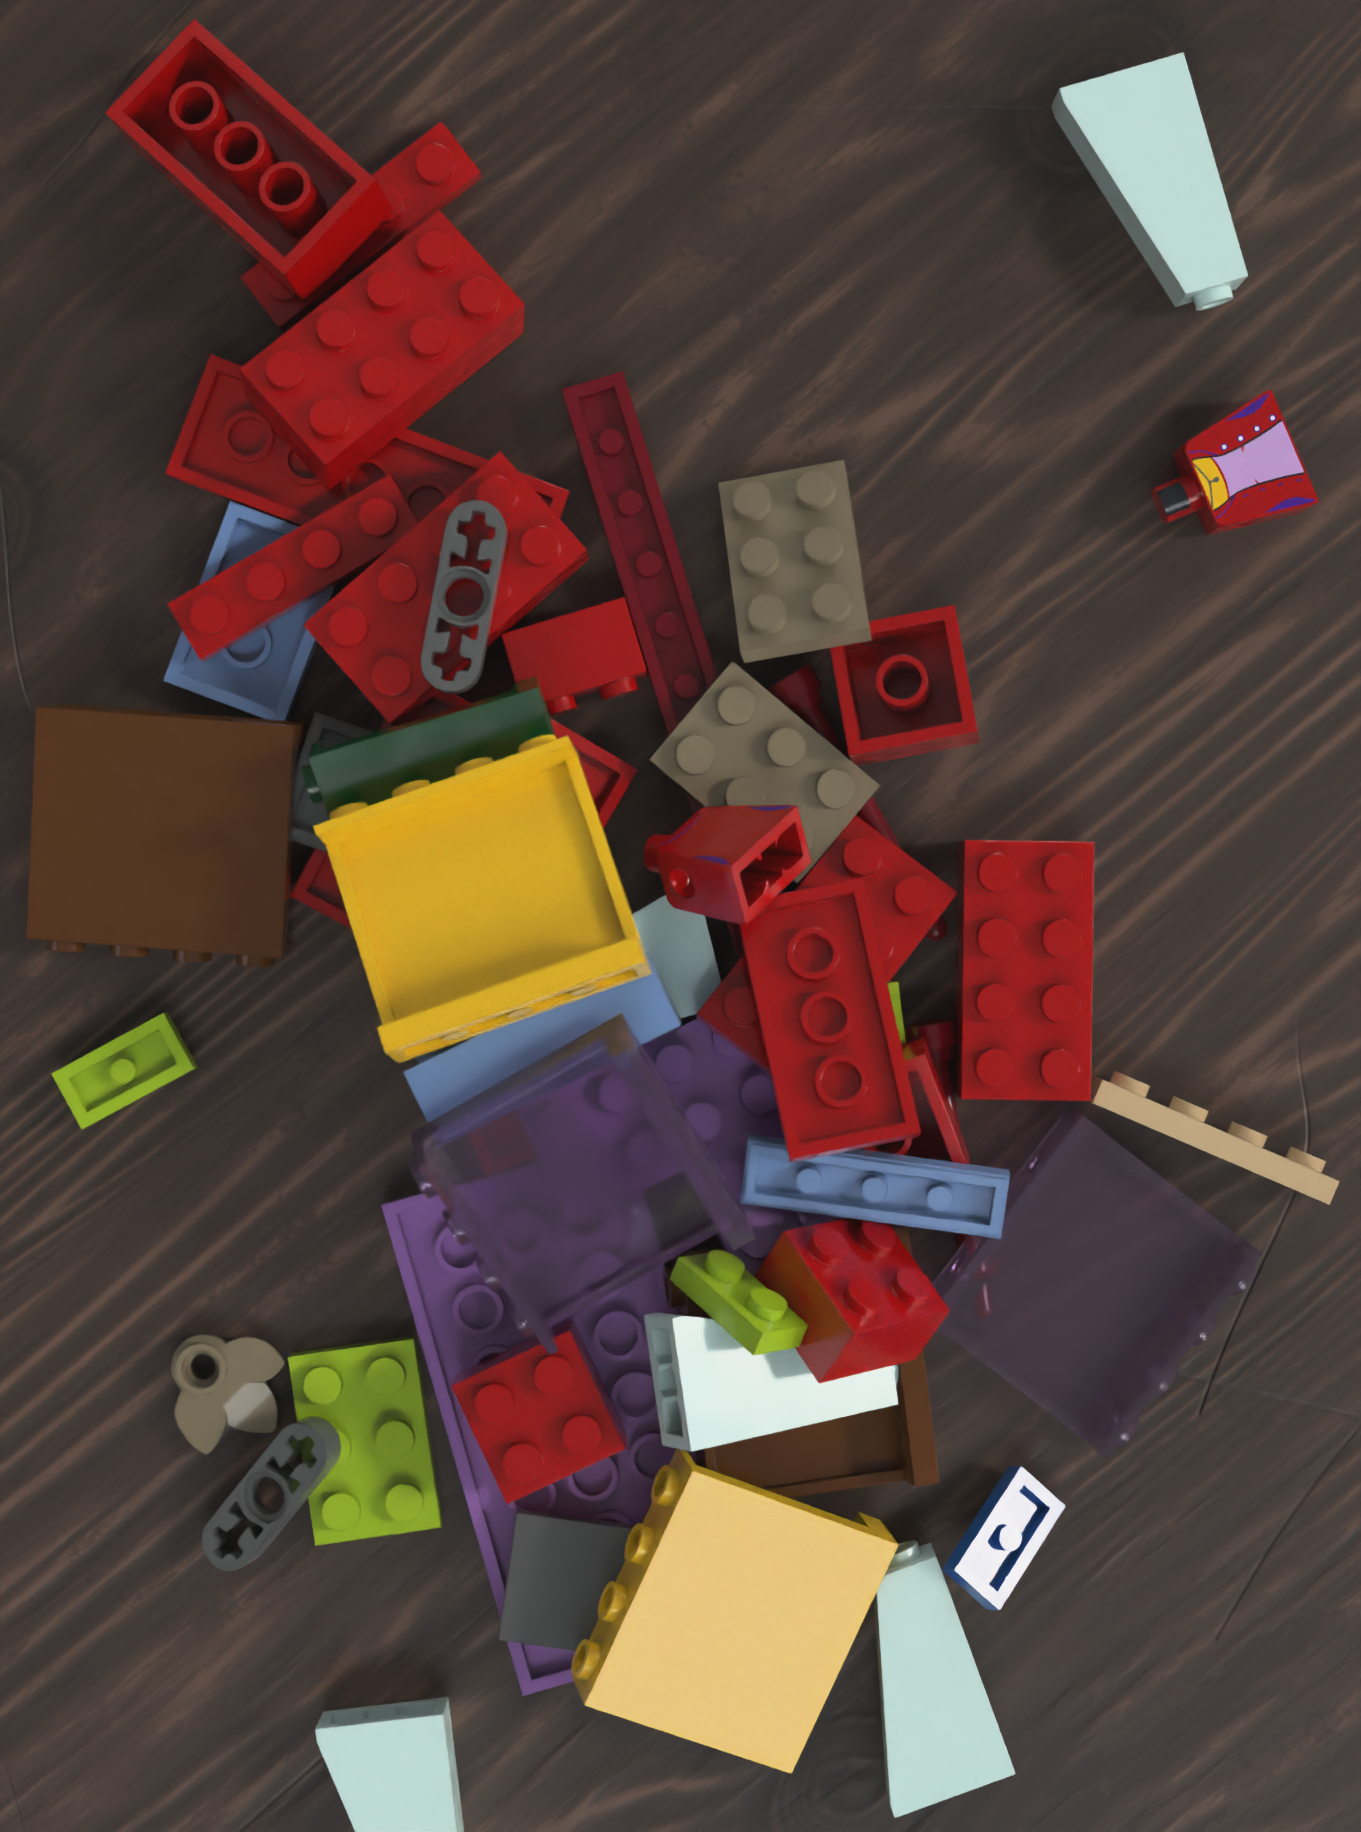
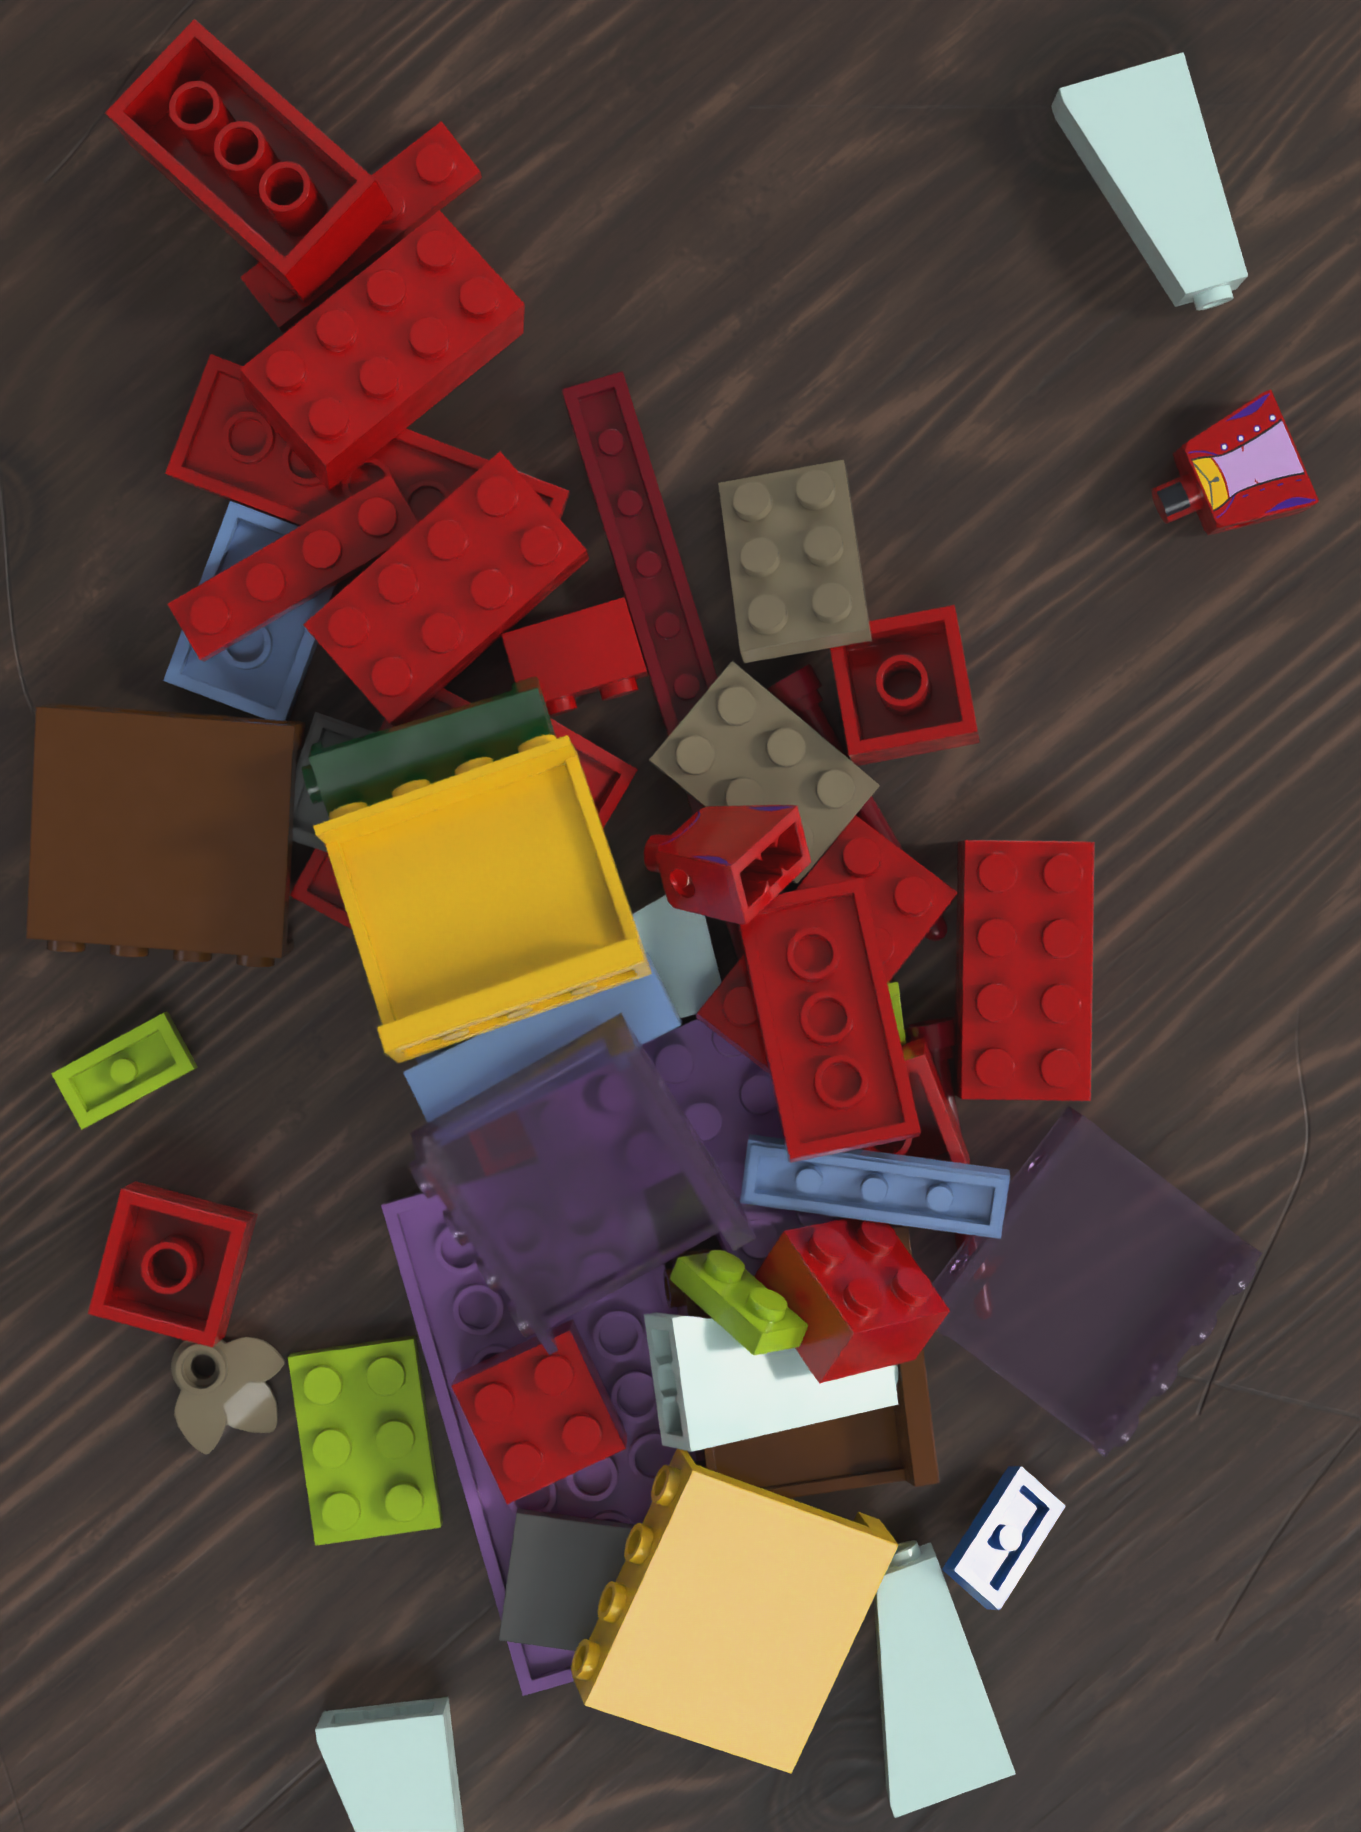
(172, 1264): none -> red brick
(296, 1486): dark grey beam -> none
(458, 545): dark grey beam -> none
(1239, 1145): tan plate -> none

